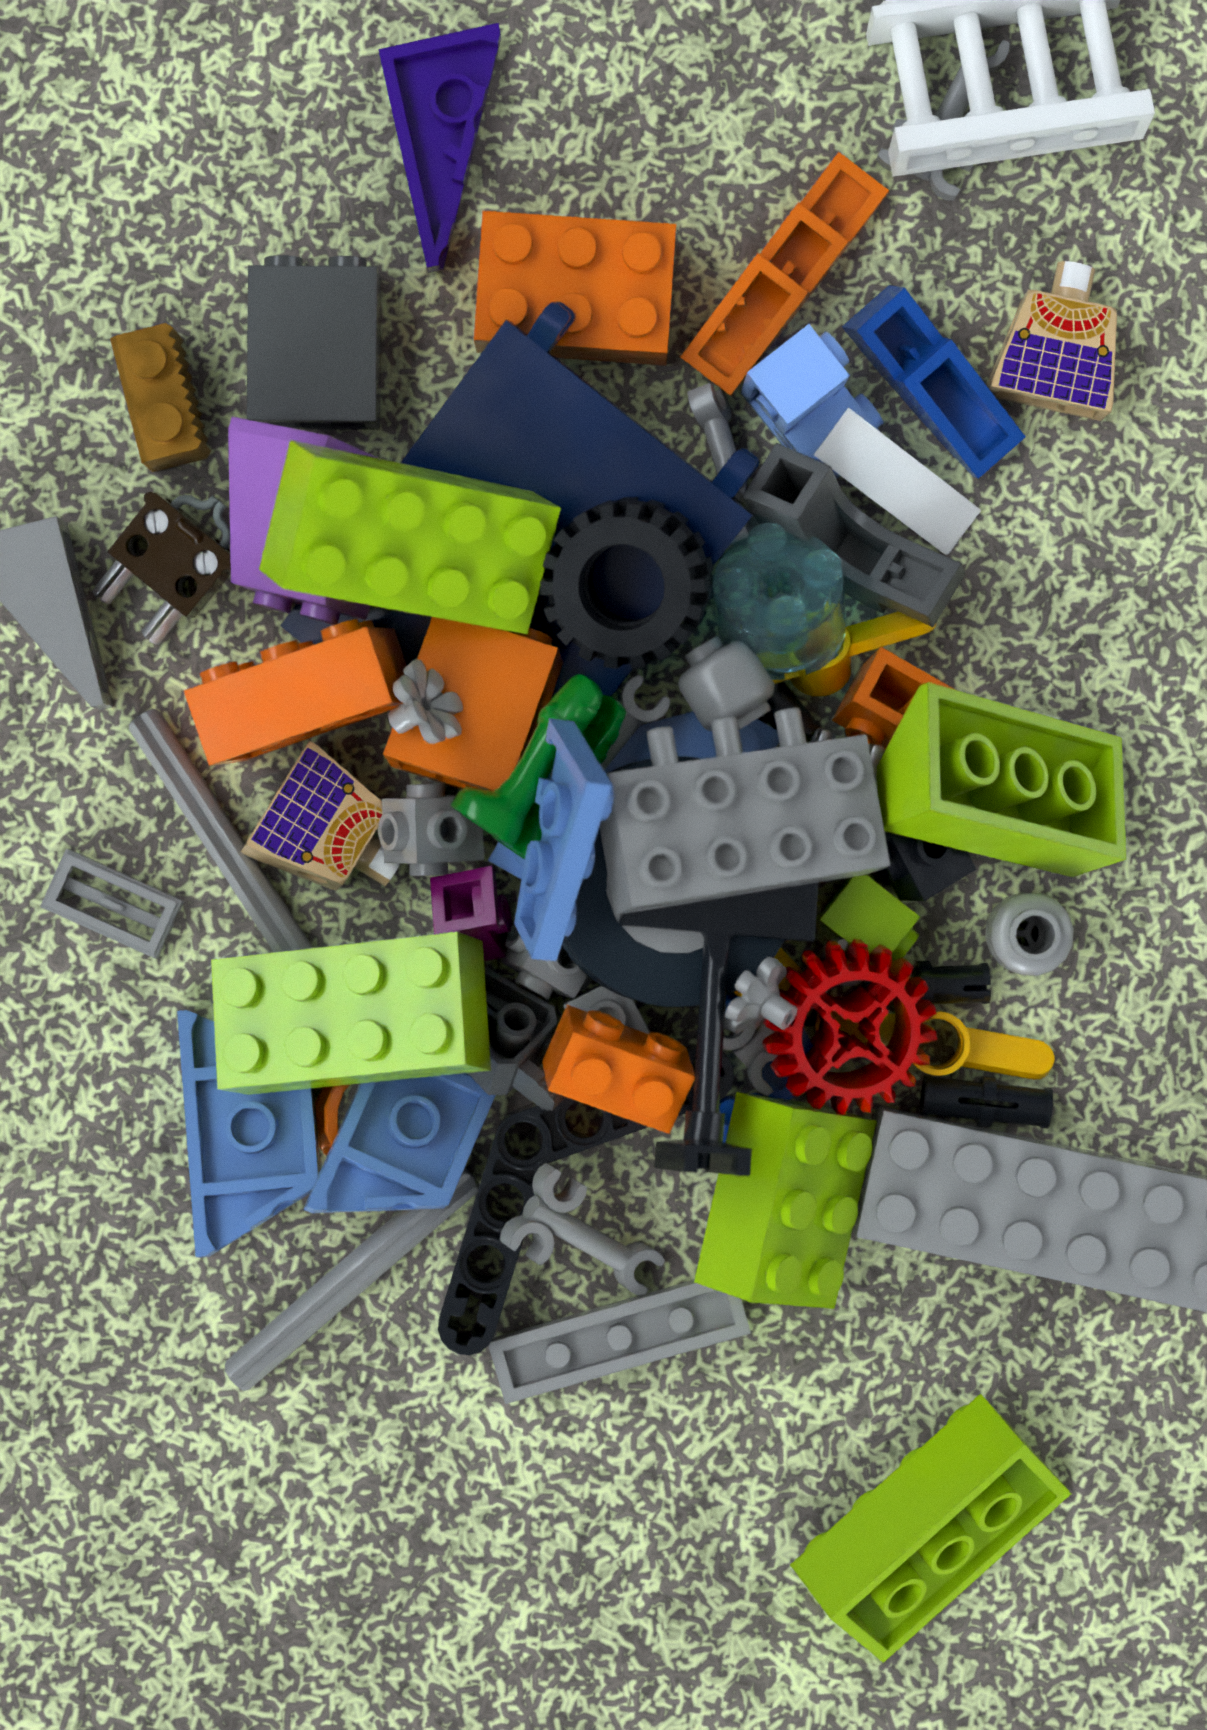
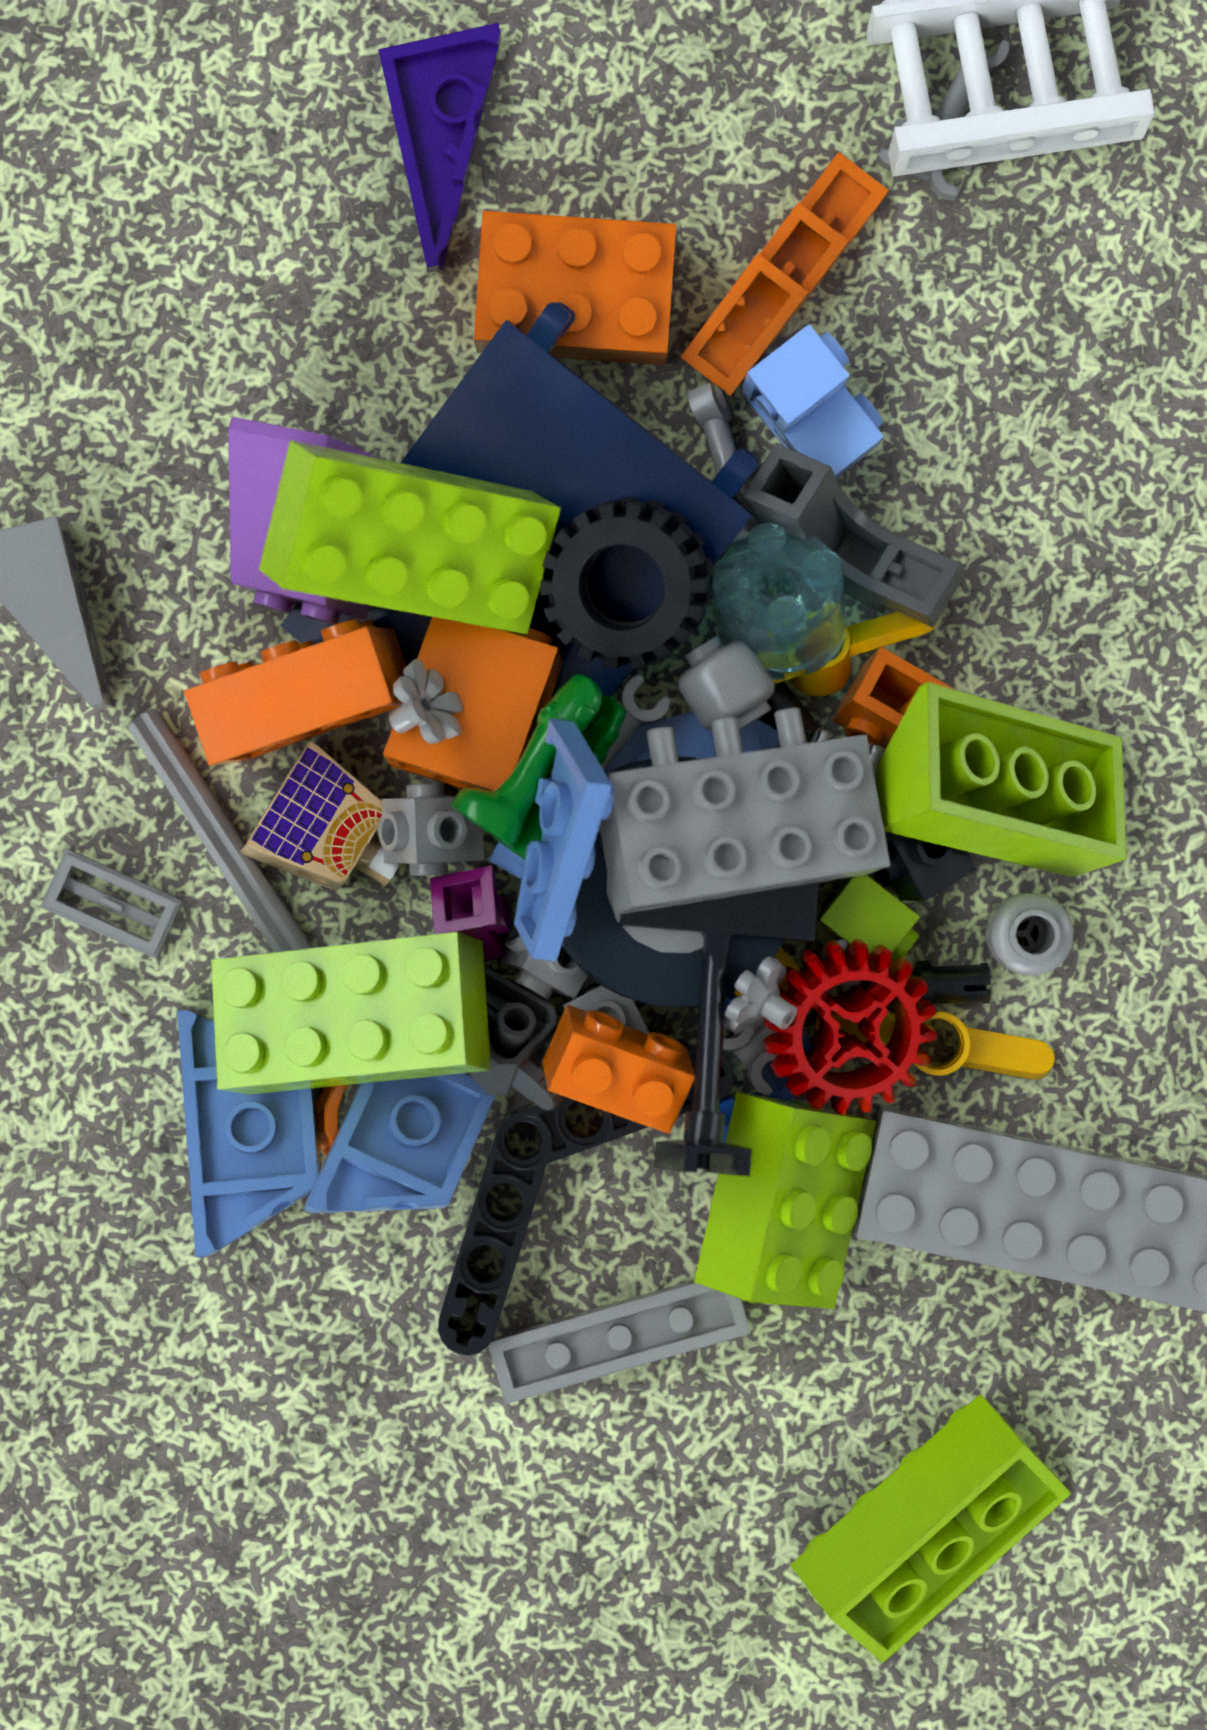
(160, 397): pearl gold brick -> none
(175, 552): dark brown piece -> none
(314, 344): dark grey brick -> none
(340, 1287): light grey axle -> none
(548, 1216): light grey bar -> none
(897, 481): white sticker -> none
(934, 380): blue slope -> none
(1029, 1105): black pin -> none
(1060, 349): torso -> none

